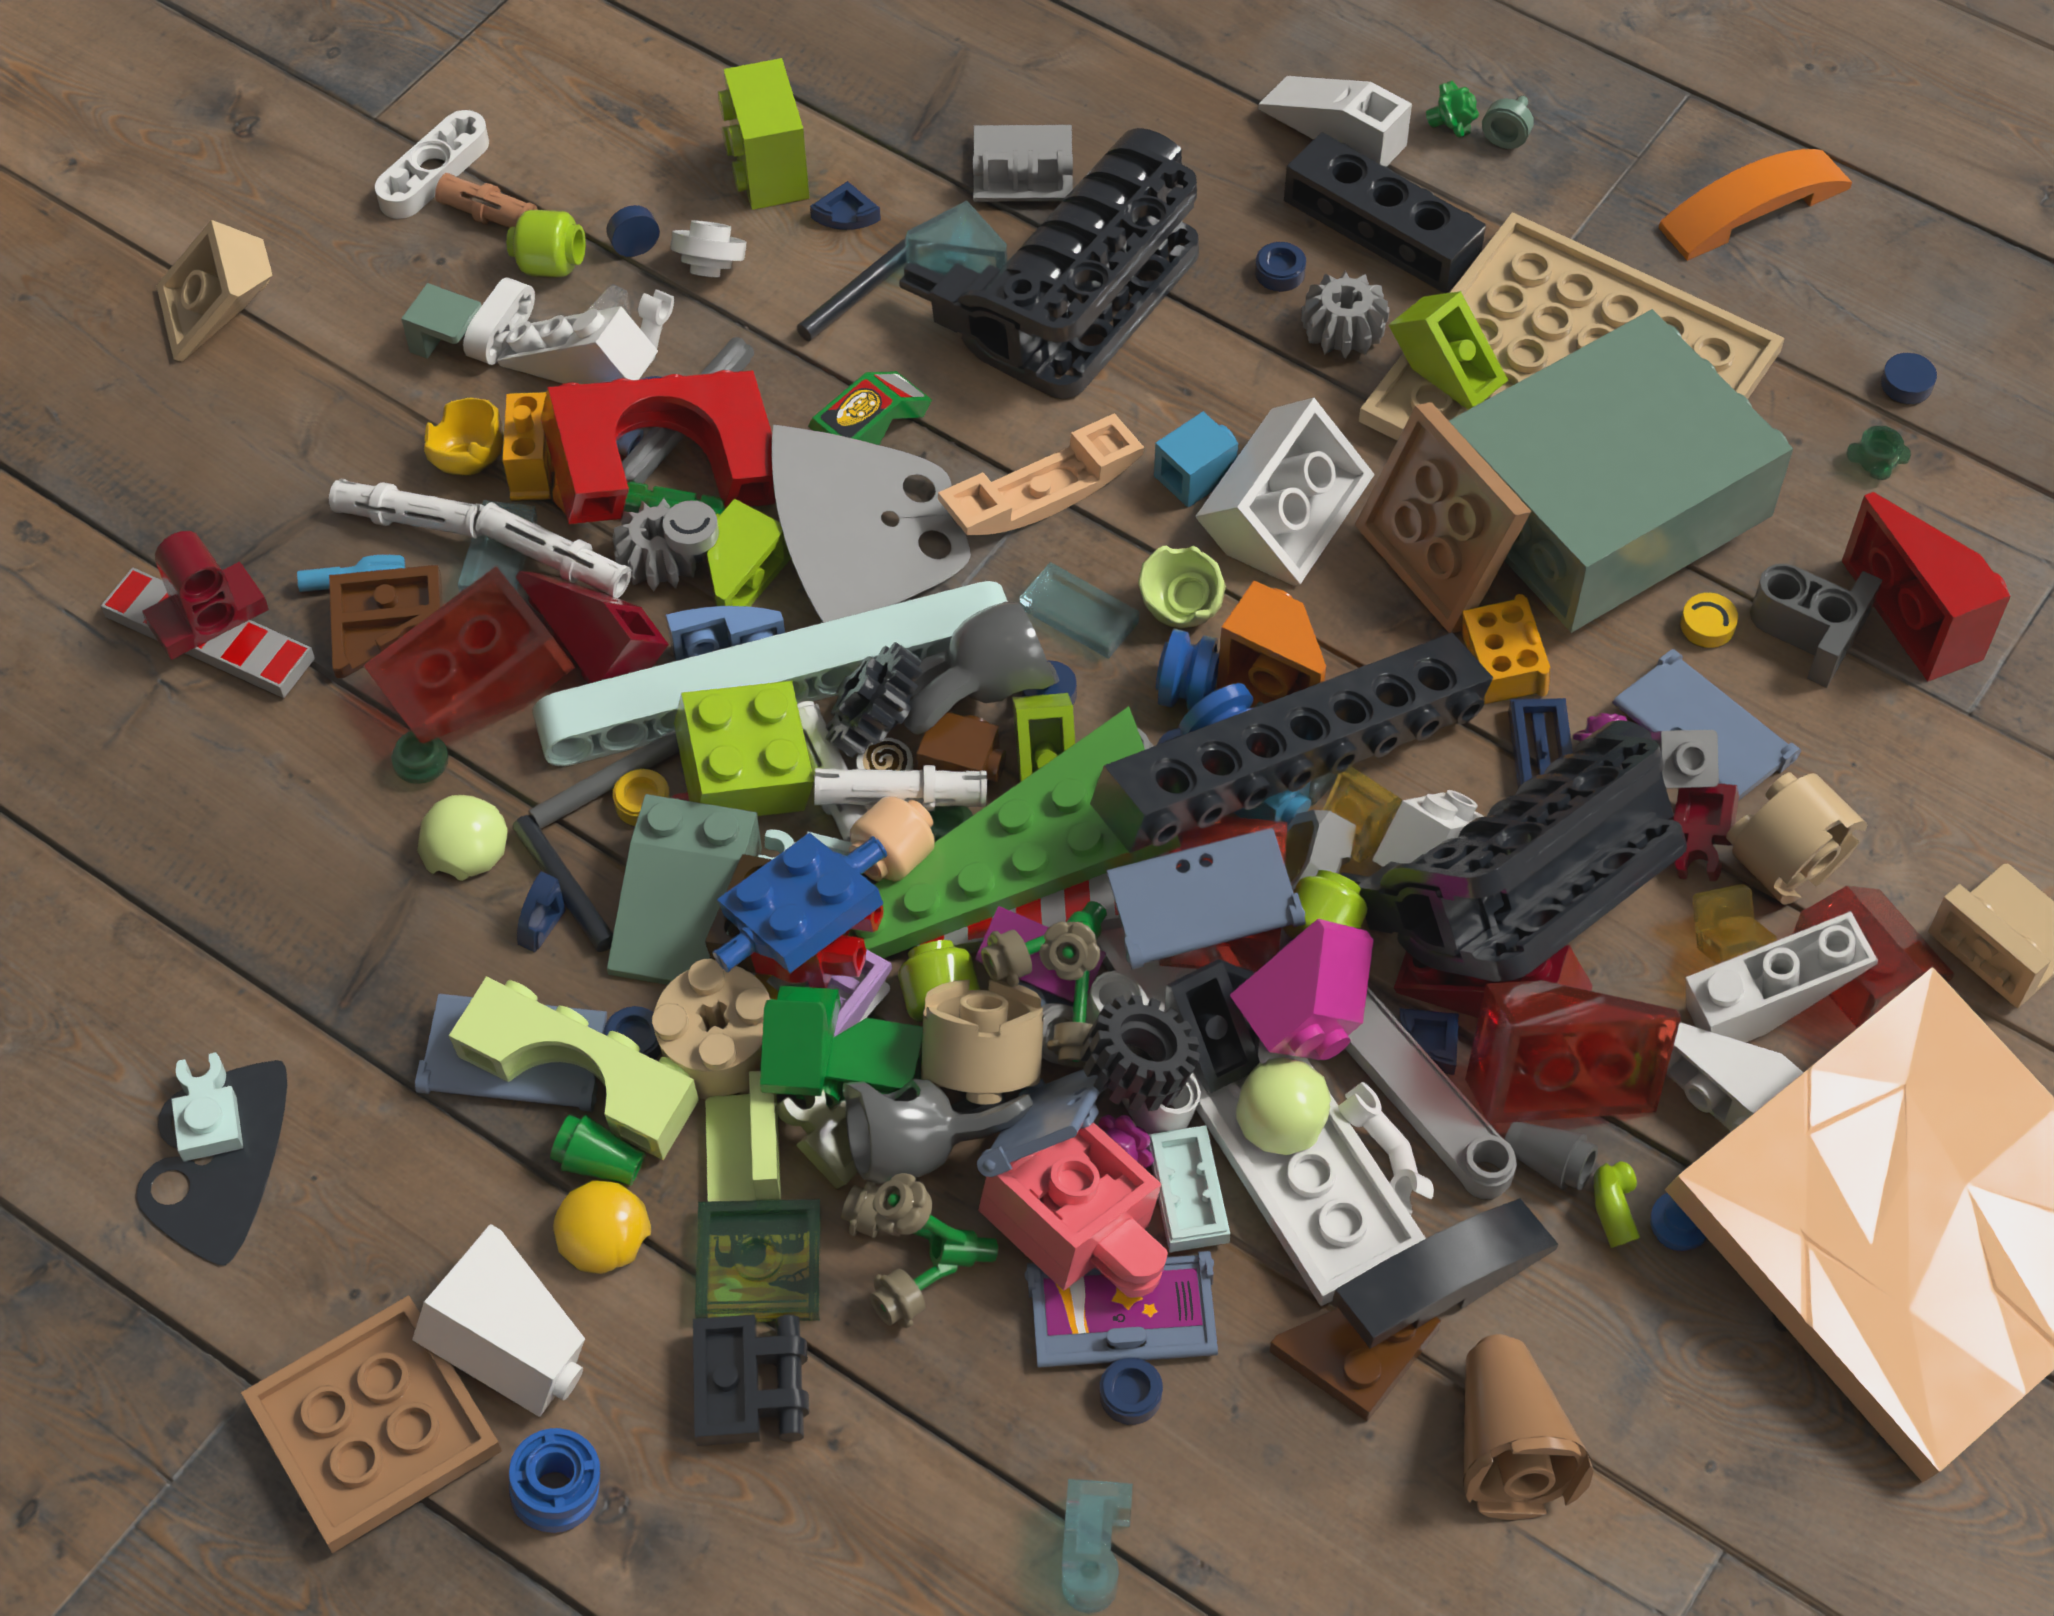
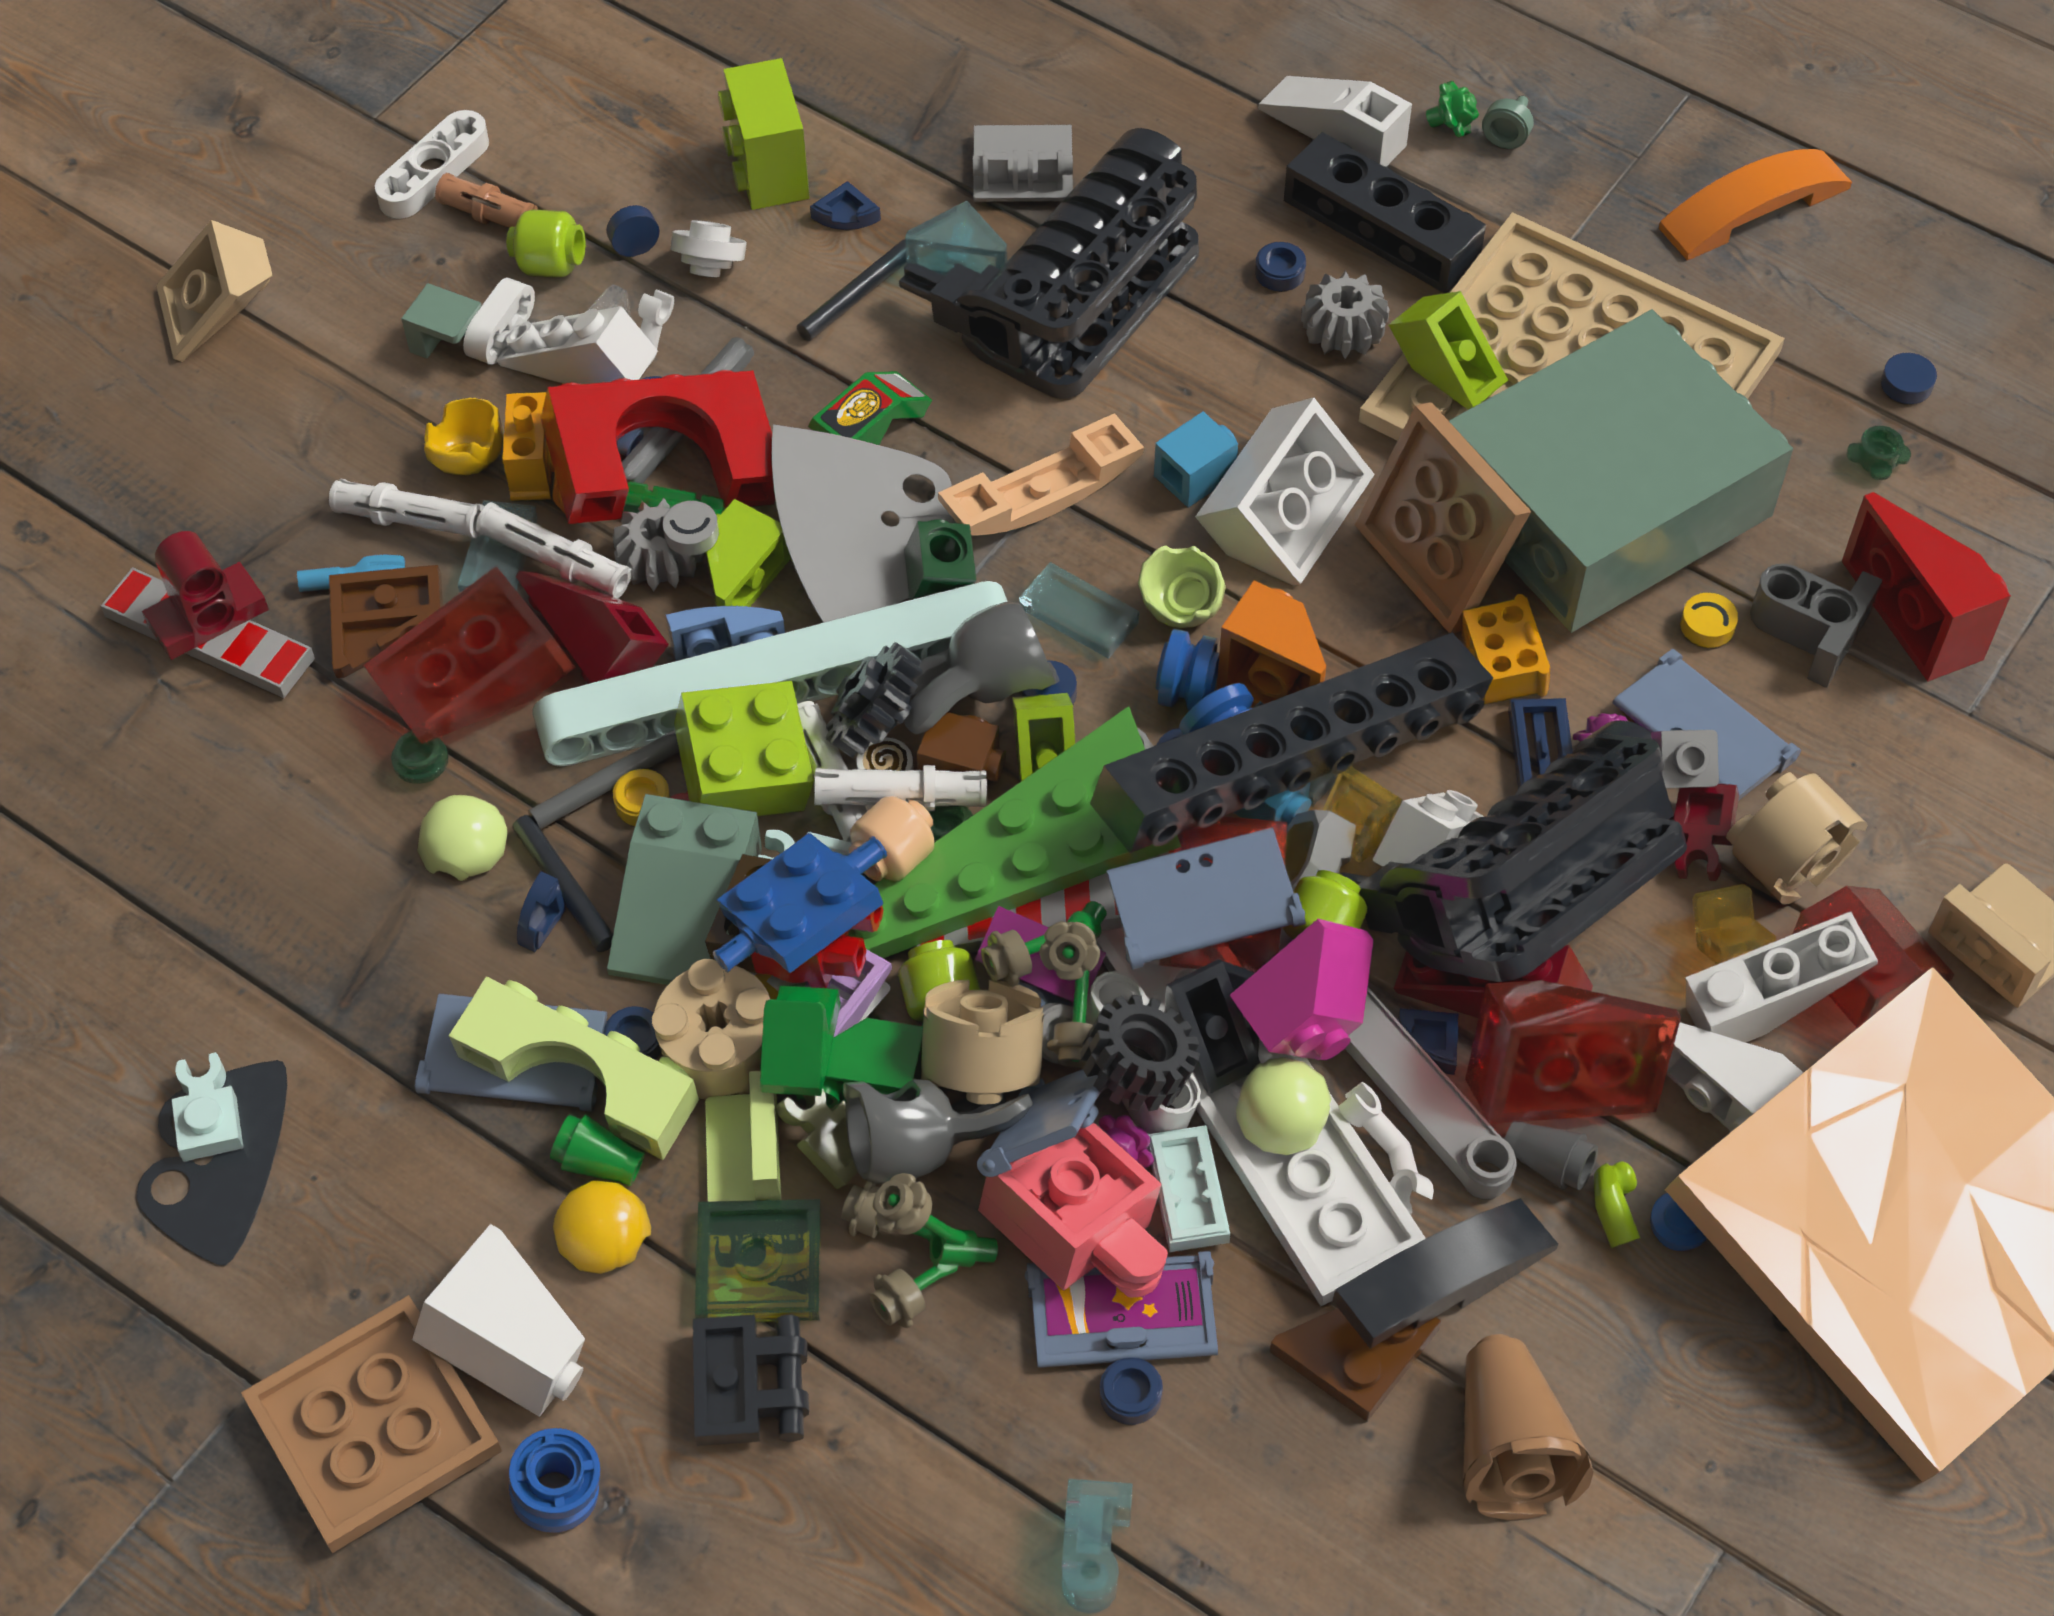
(940, 541): none -> dark green brick

